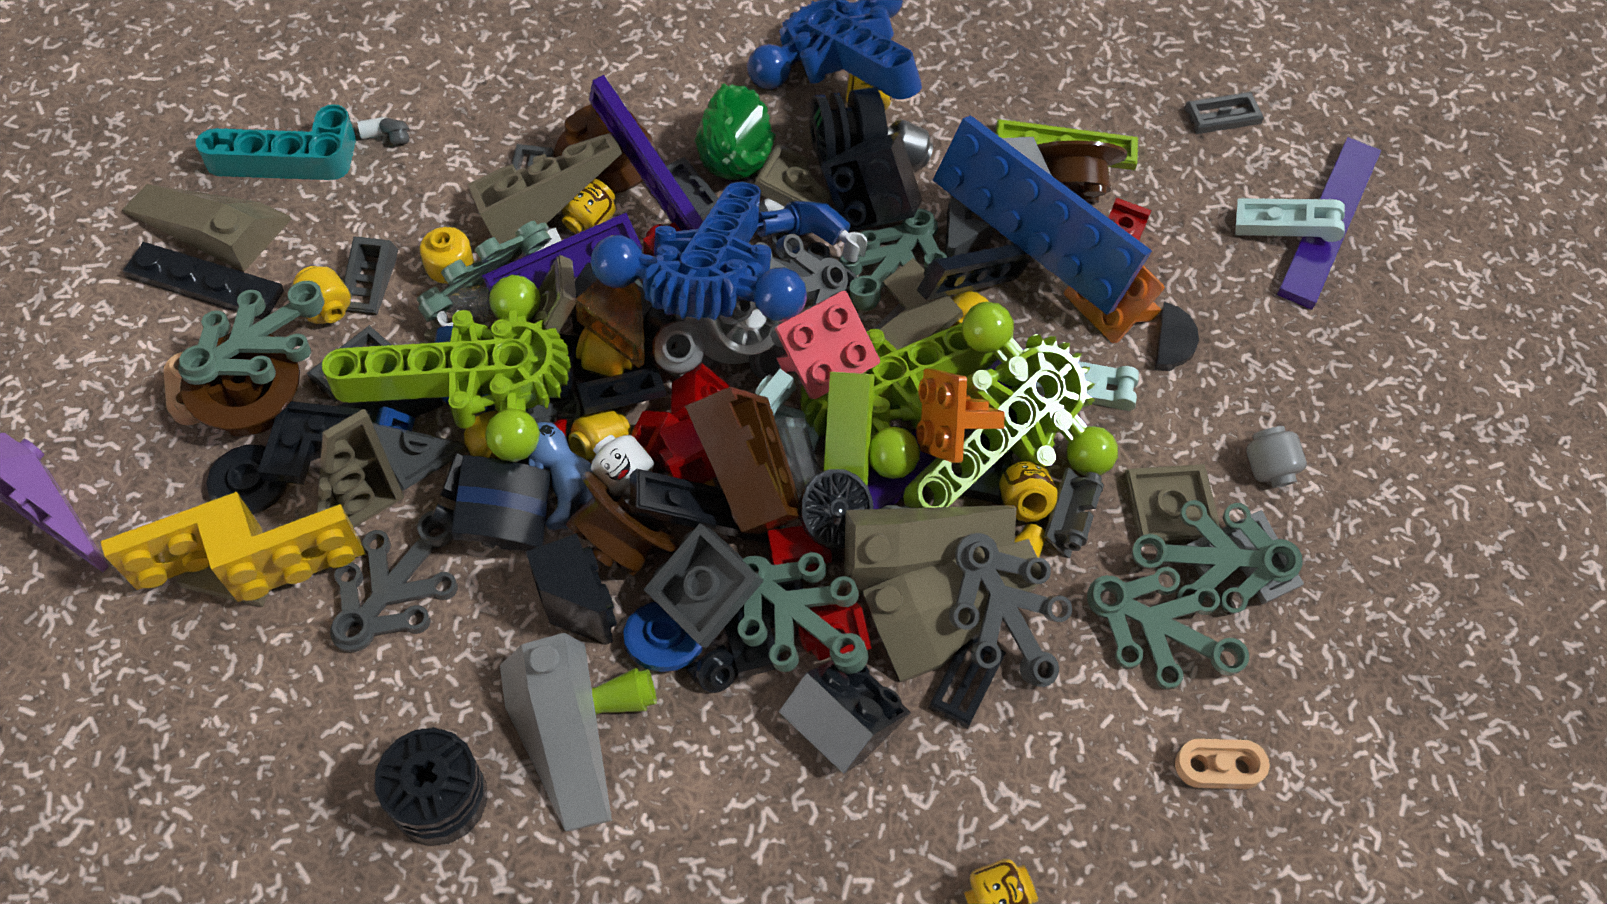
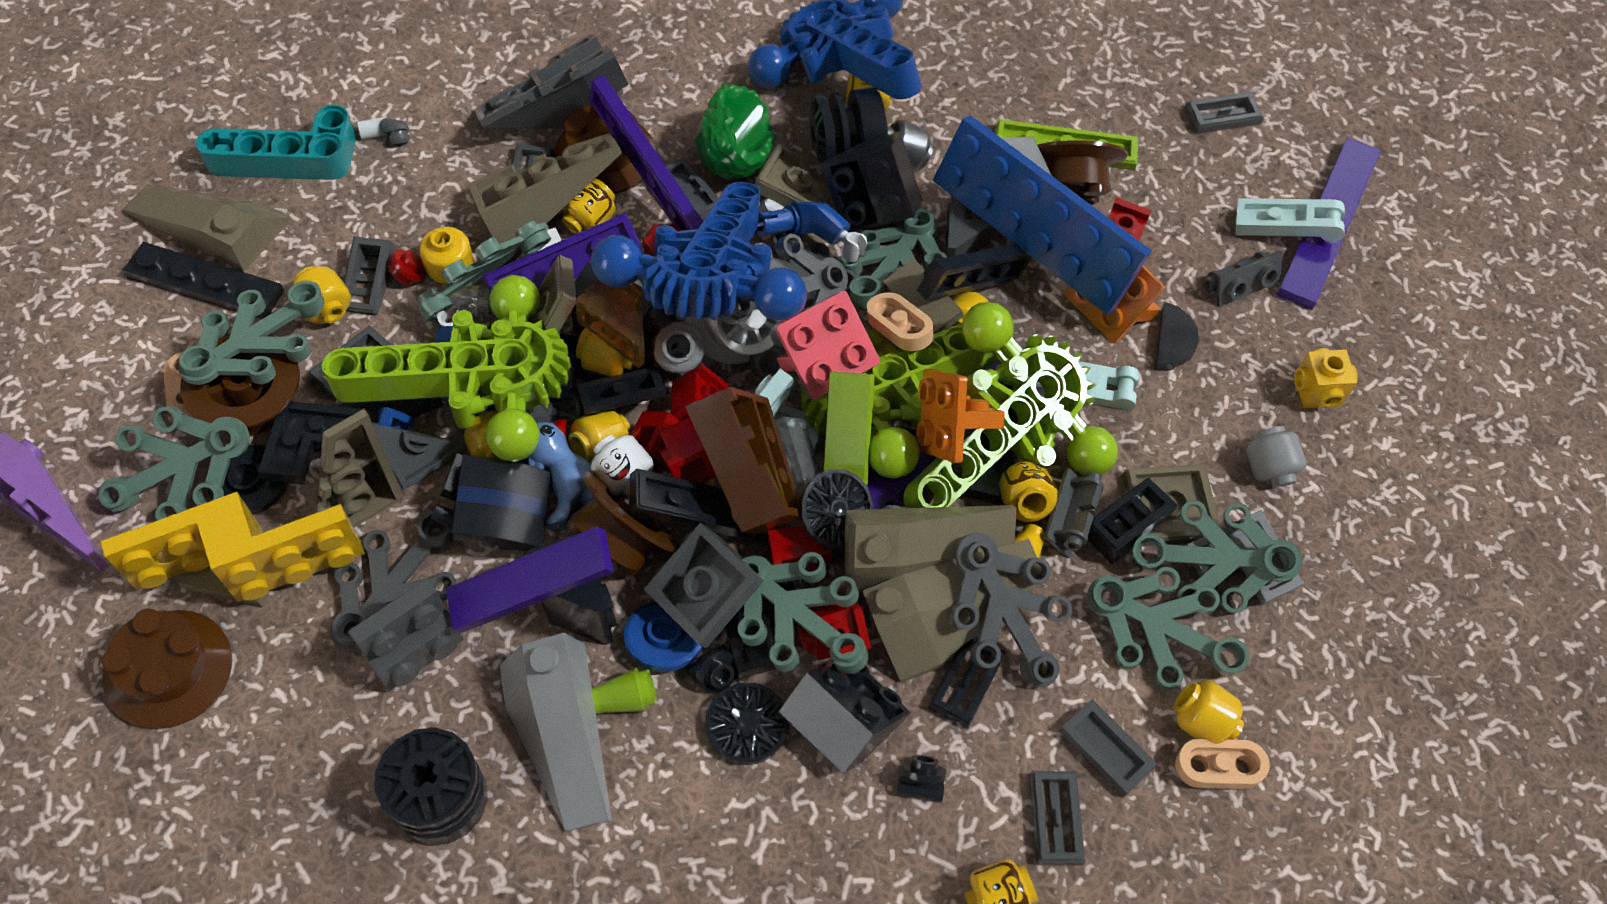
(165, 668): none -> reddish brown piece
(180, 460): none -> sand green plant
(406, 267): none -> red plate
(406, 635): none -> dark grey plate
(529, 580): none -> dark purple tile
(555, 90): none -> dark grey wedge
(746, 723): none -> black wheel
(900, 321): none -> light nougat plate
(922, 779): none -> black plate
(1057, 857): none -> dark grey tile
(1108, 747): none -> dark grey tile
(1111, 538): none -> black slope
(1209, 712): none -> yellow head
(1247, 278): none -> dark grey hinge
(1325, 378): none -> yellow brick

